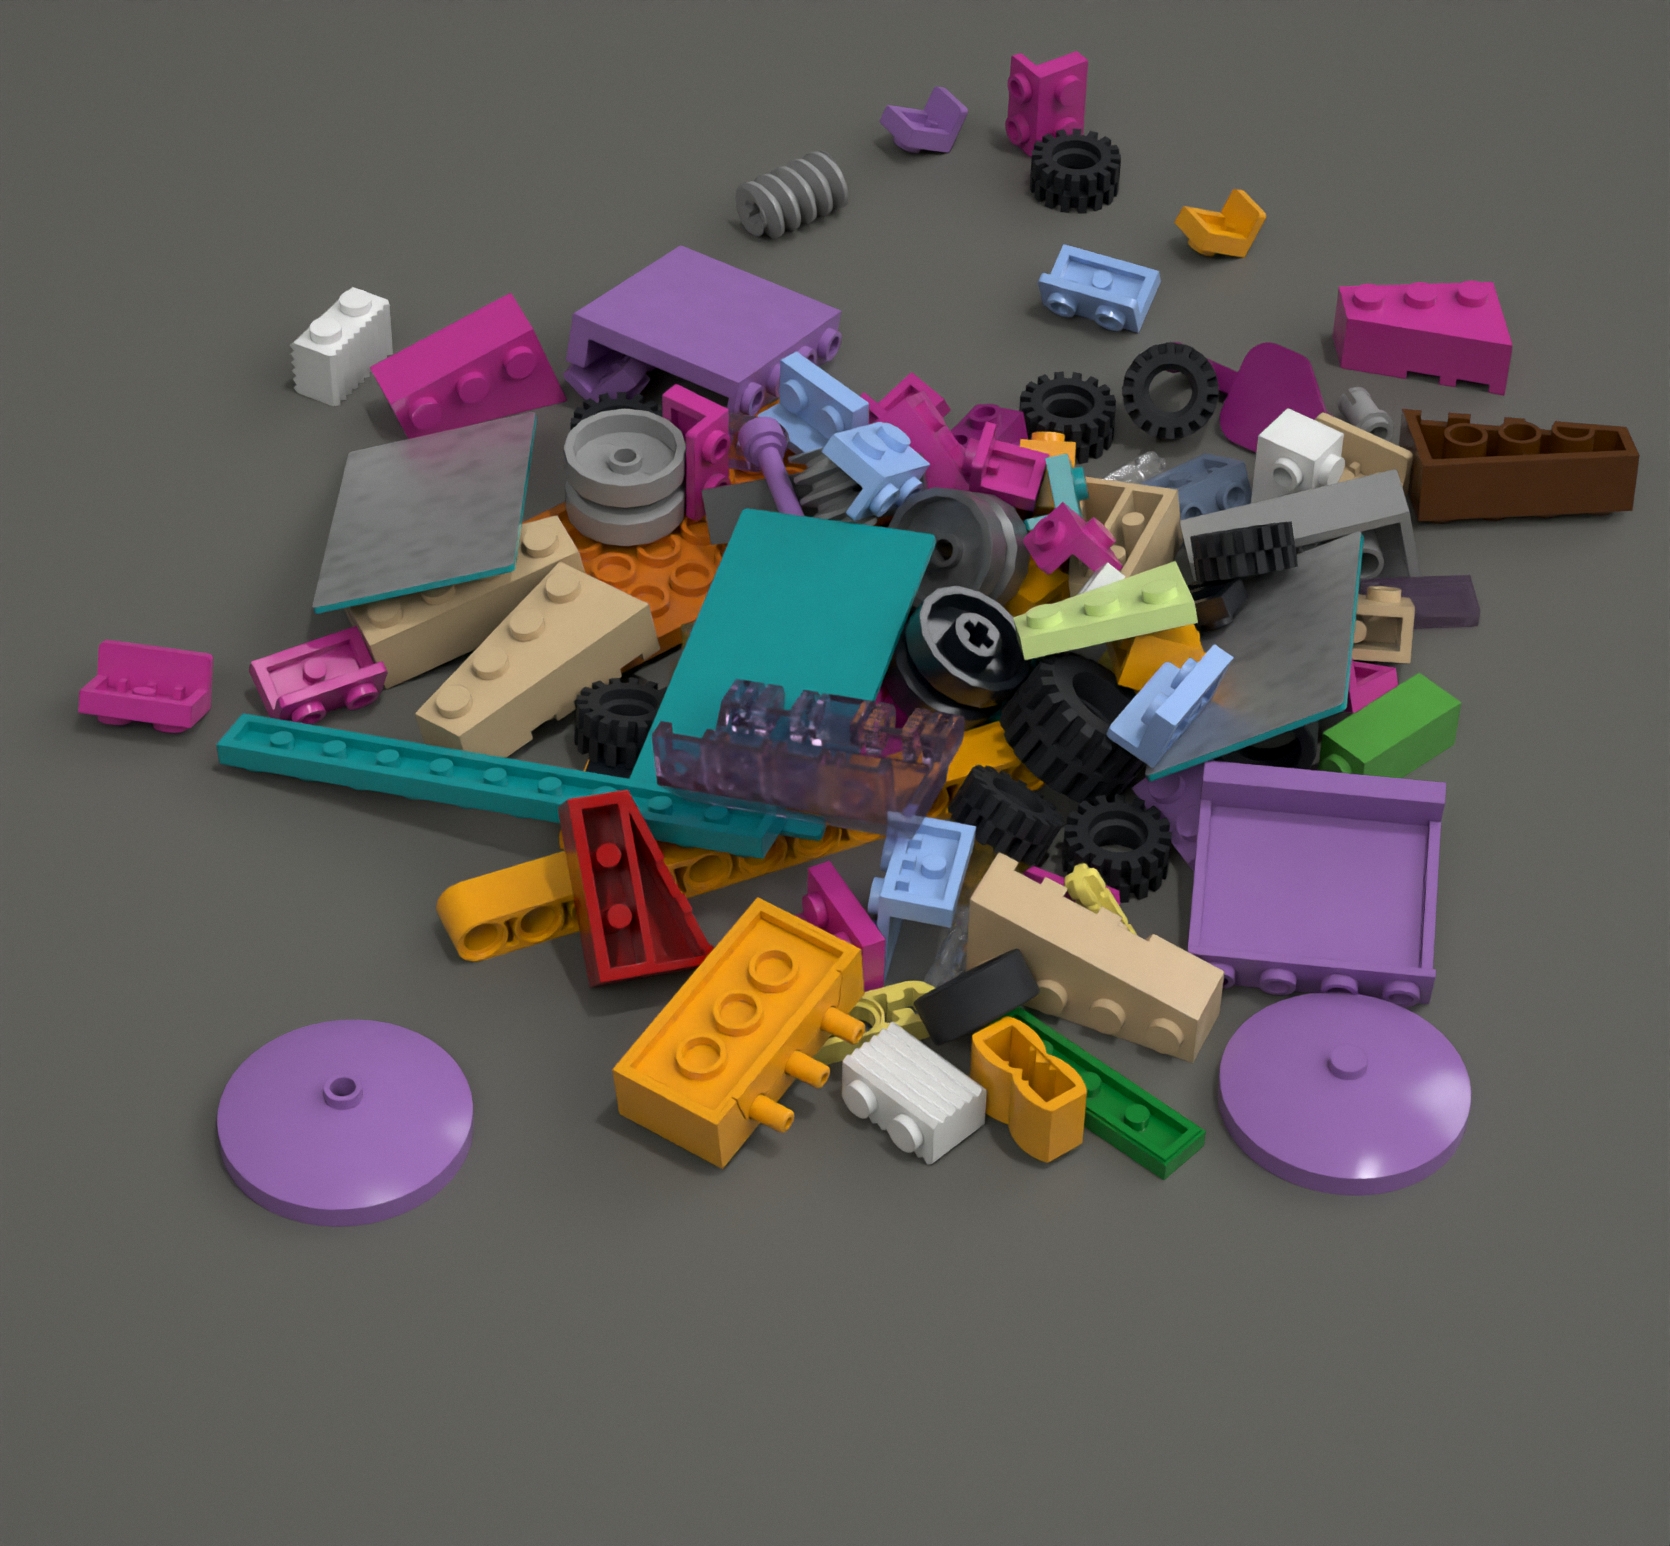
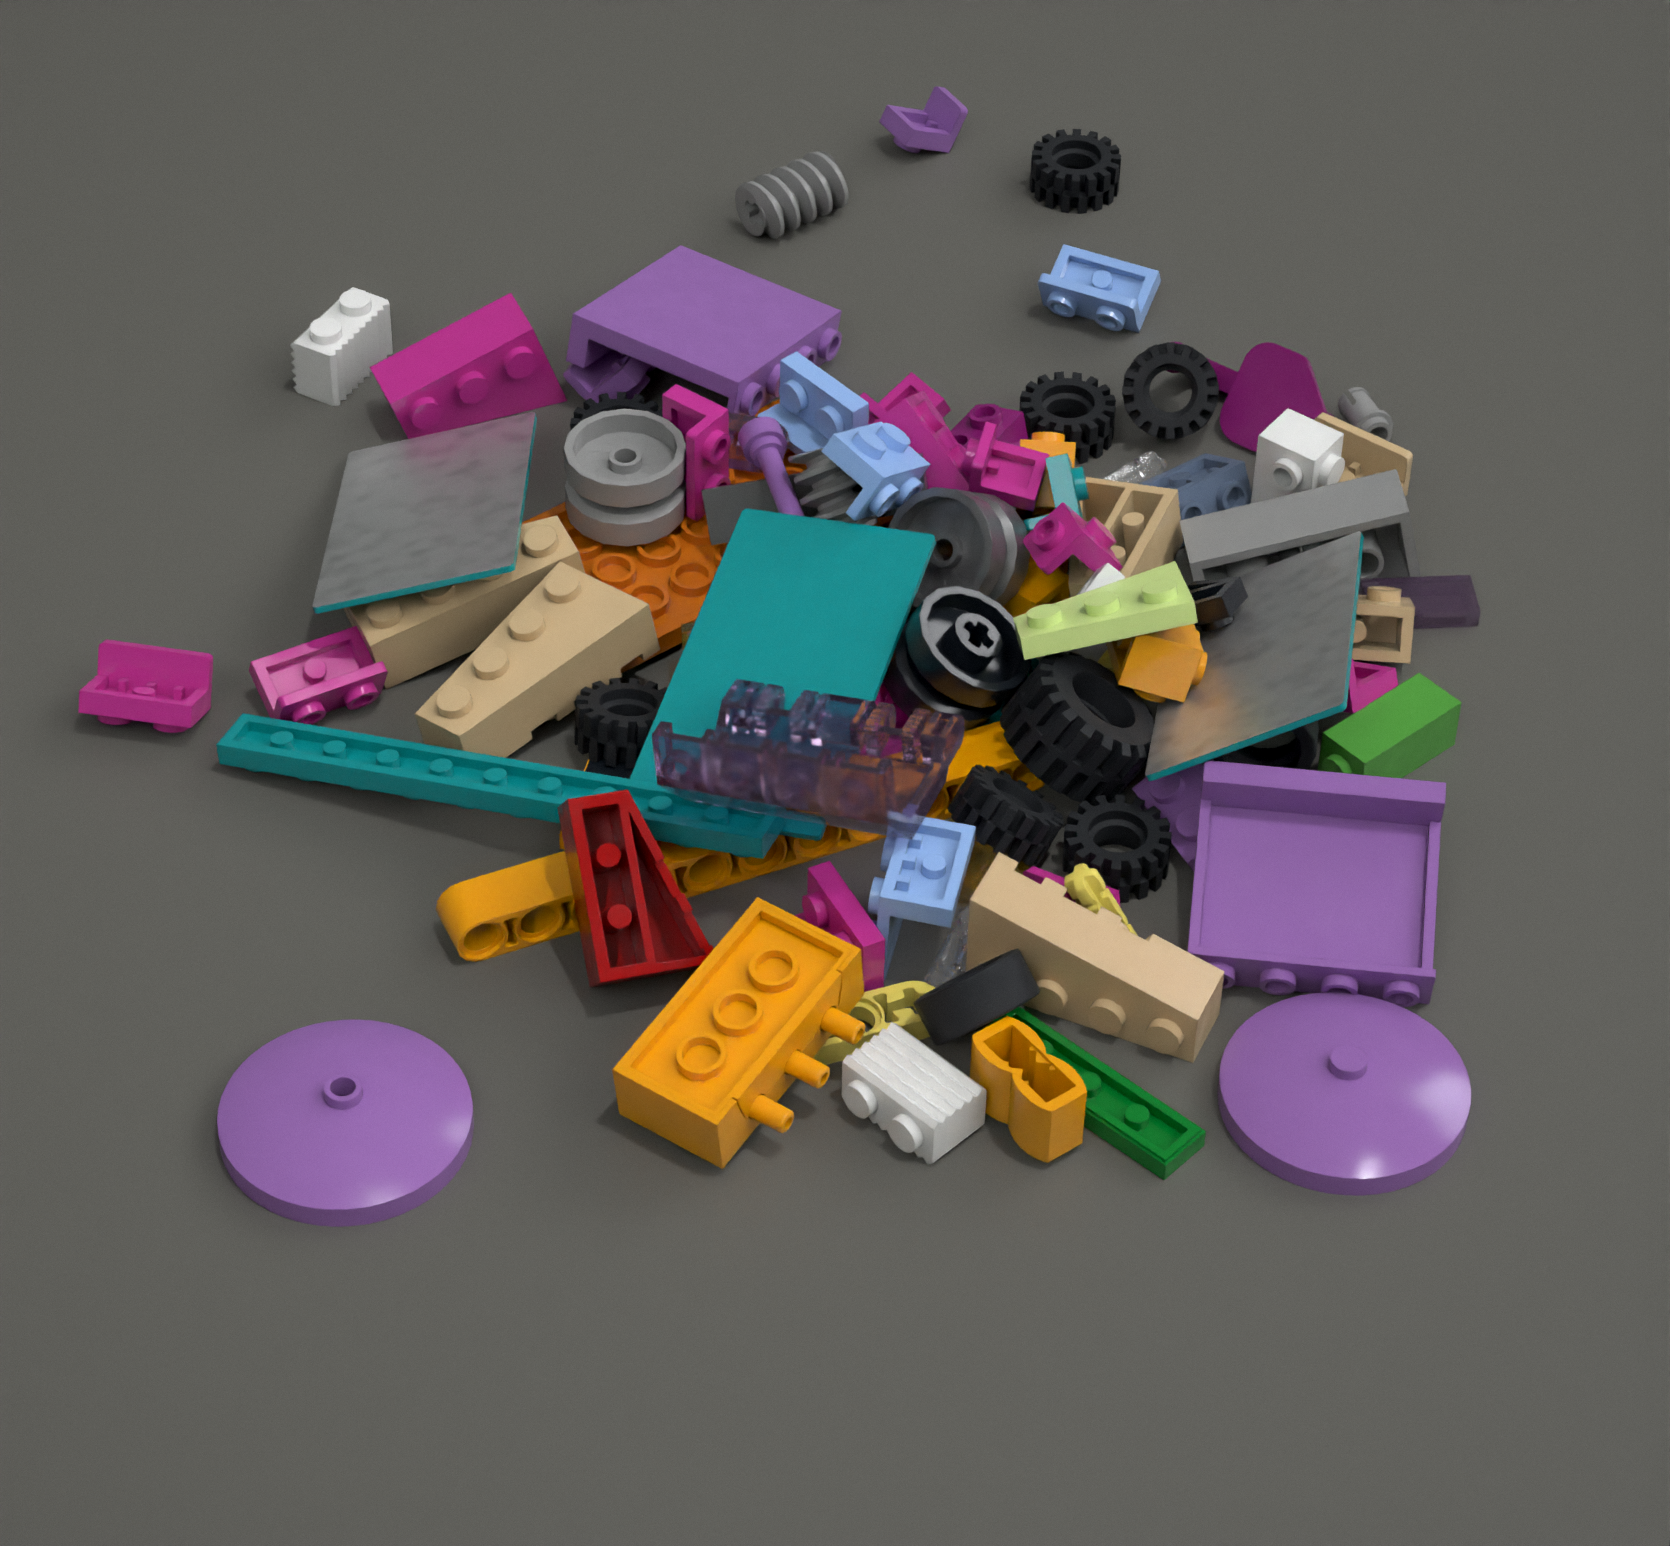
(1045, 98): dark pink bracket -> none
(1168, 705): light blue bracket -> none
(1225, 231): light orange bracket -> none
(1244, 551): black tyre -> none
(1424, 330): dark pink wedge -> none
(1516, 468): reddish brown wedge -> none

